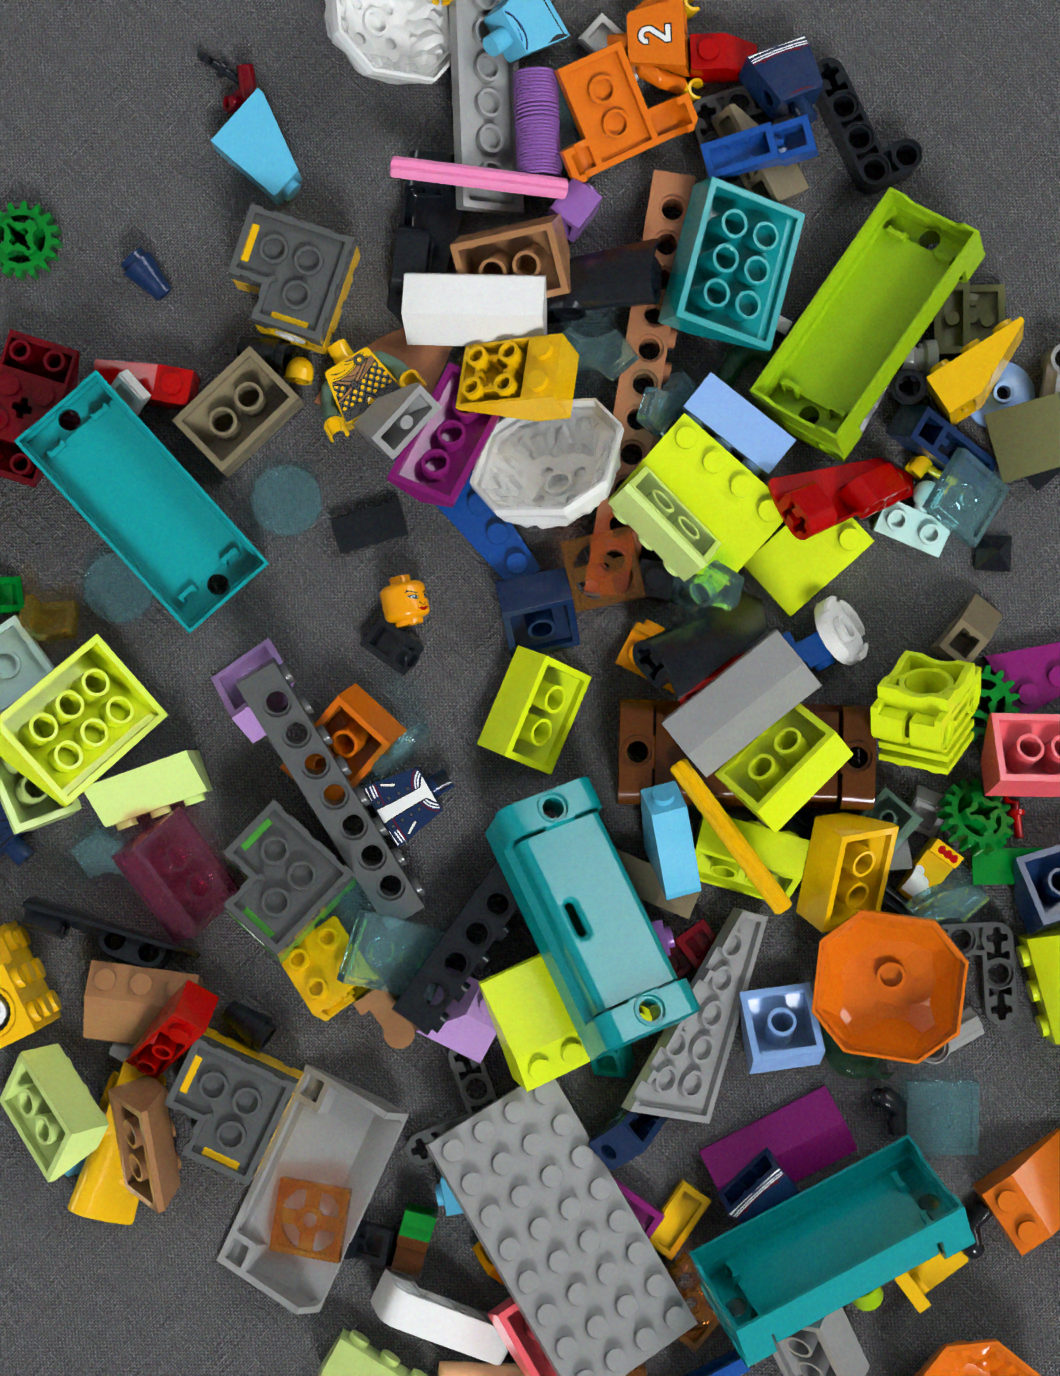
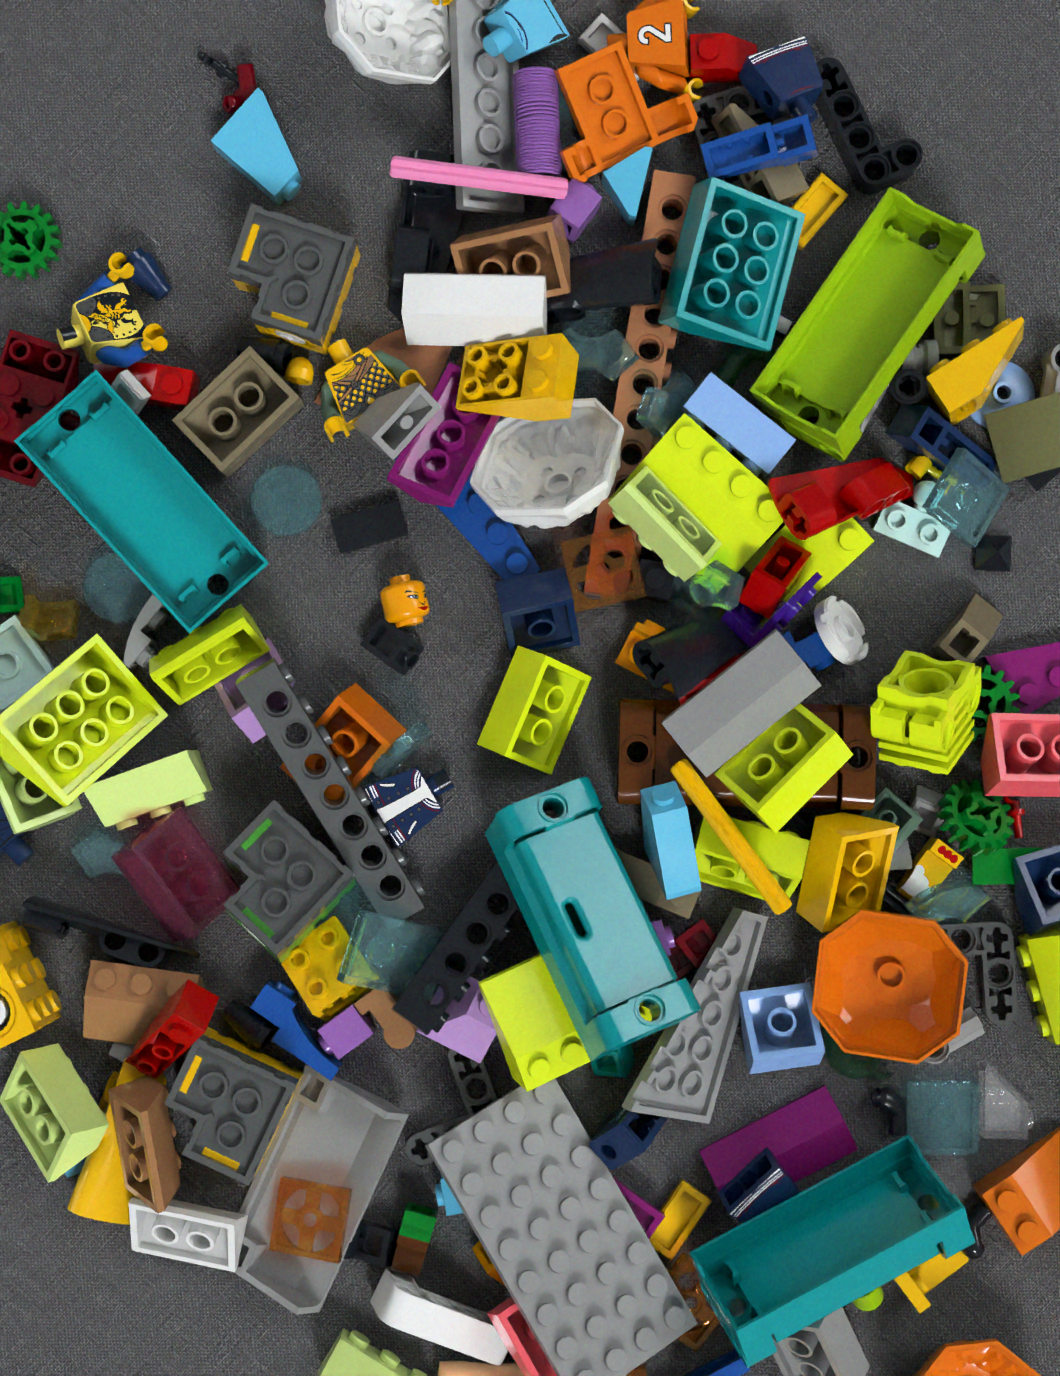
(109, 323): none -> torso
(140, 643): none -> light grey slope
(188, 1233): none -> white slope
(208, 655): none -> neon yellow slope
(278, 1005): none -> blue slope
(345, 1031): none -> medium lavender brick
(626, 182): none -> medium azure slope
(753, 626): none -> dark purple bracket
(774, 577): none -> red brick
(818, 205): none -> yellow tile
(1001, 1108): none -> clear slope

